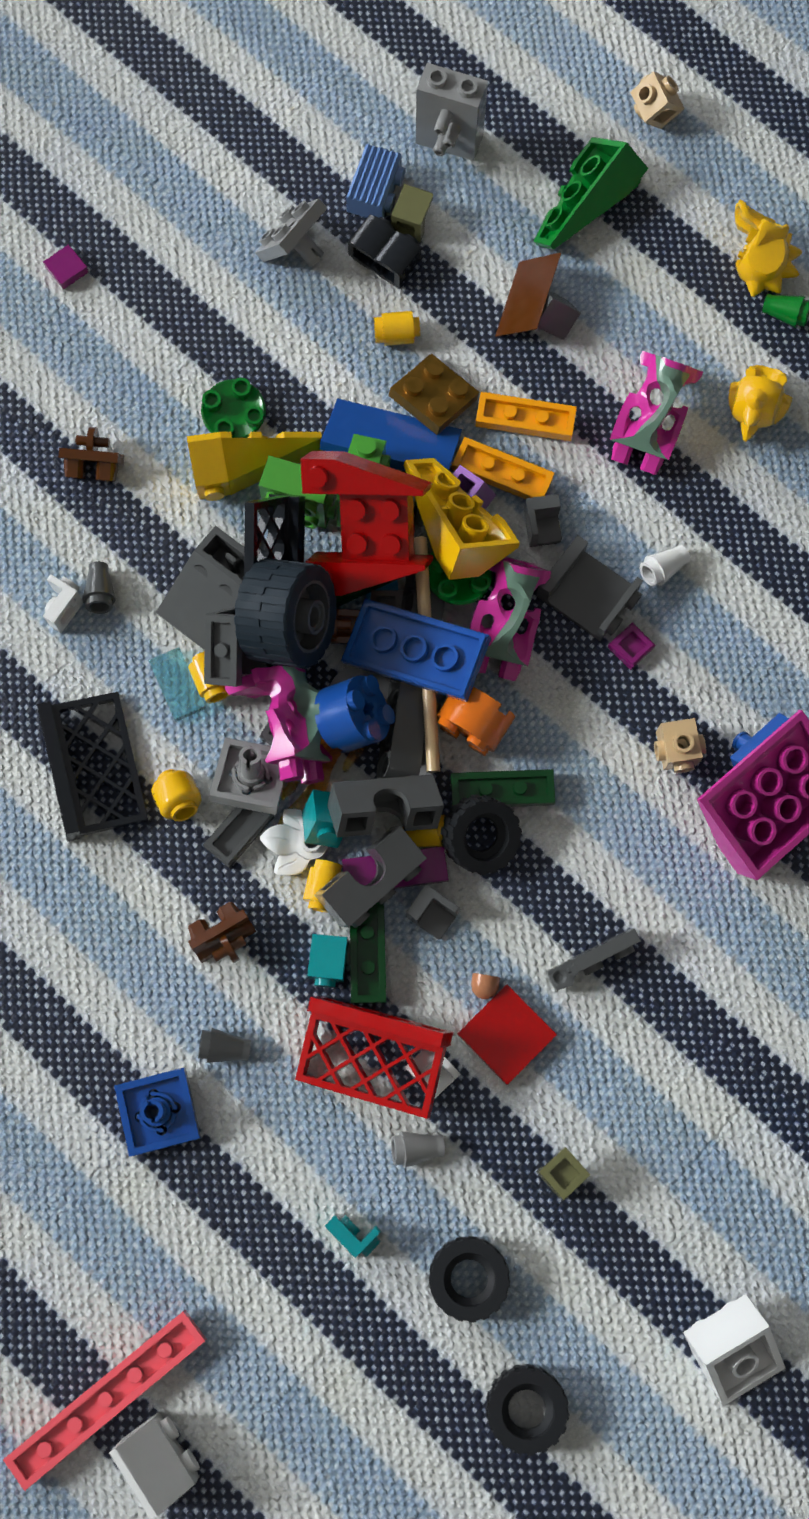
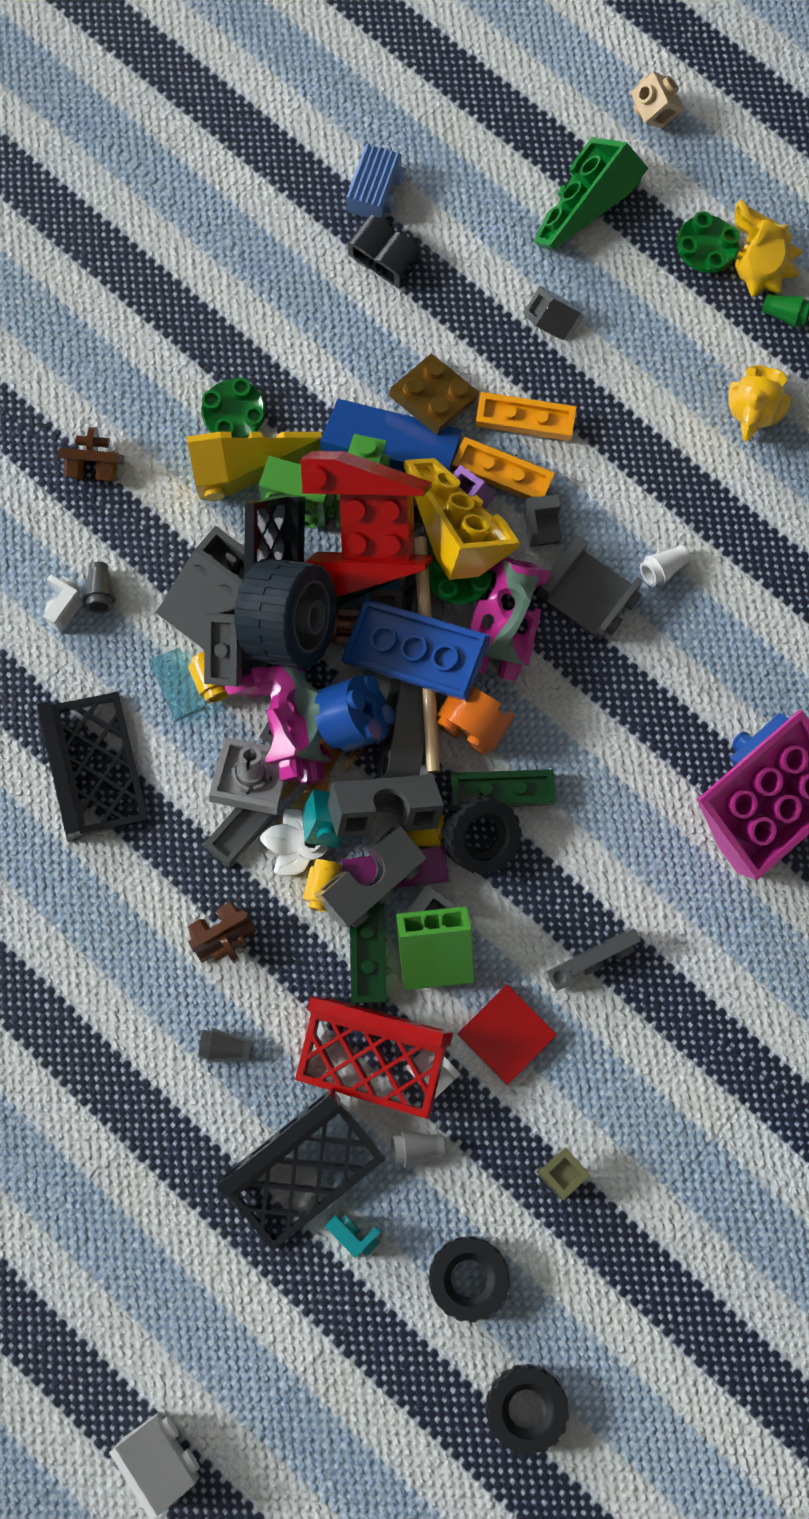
(65, 267): magenta tile -> none
(104, 1400): coral plate -> none
(154, 1112): blue plate -> none
(176, 795): yellow head -> none
(275, 1151): none -> black fence
(292, 233): light grey plate -> none
(327, 960): teal brick -> none
(396, 328): yellow brick -> none
(411, 211): olive panel -> none
(435, 948): none -> bright green brick
(450, 111): light grey piece -> none
(484, 985): nougat hinge -> none
(528, 295): reddish brown sticker -> none
(631, 646): magenta tile -> none
(647, 432): dark pink hips -> none
(679, 745): tan brick -> none
(707, 243): none -> green dish
(735, 1349): white slope -> none

